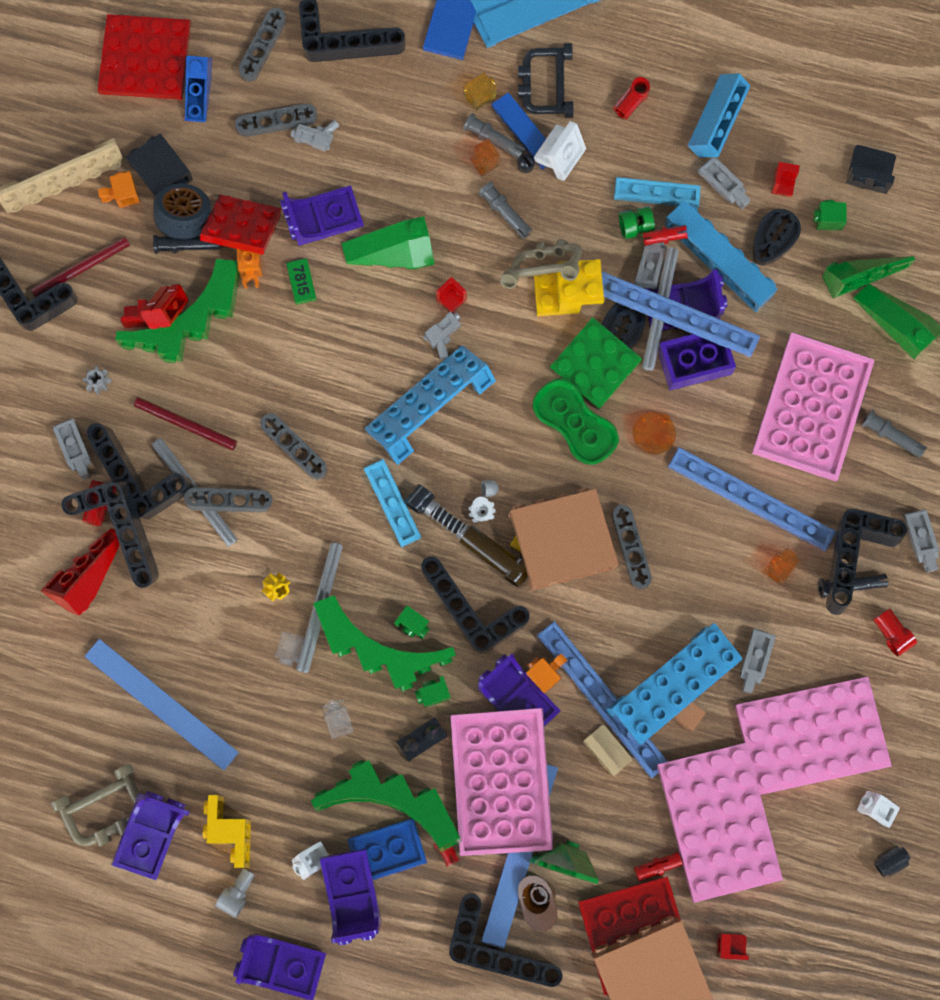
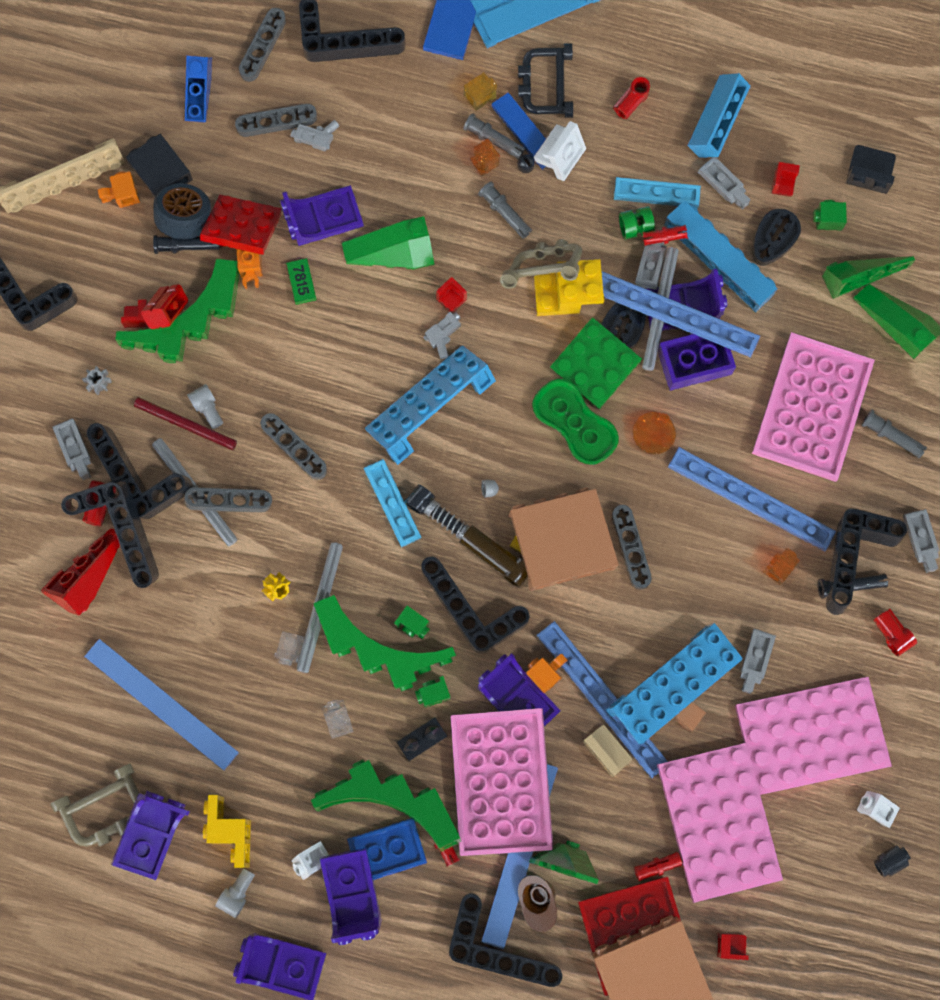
(81, 266): dark red piece -> none
(144, 57): red plate -> none
(204, 403): none -> light grey pin
(481, 504): white animal -> none

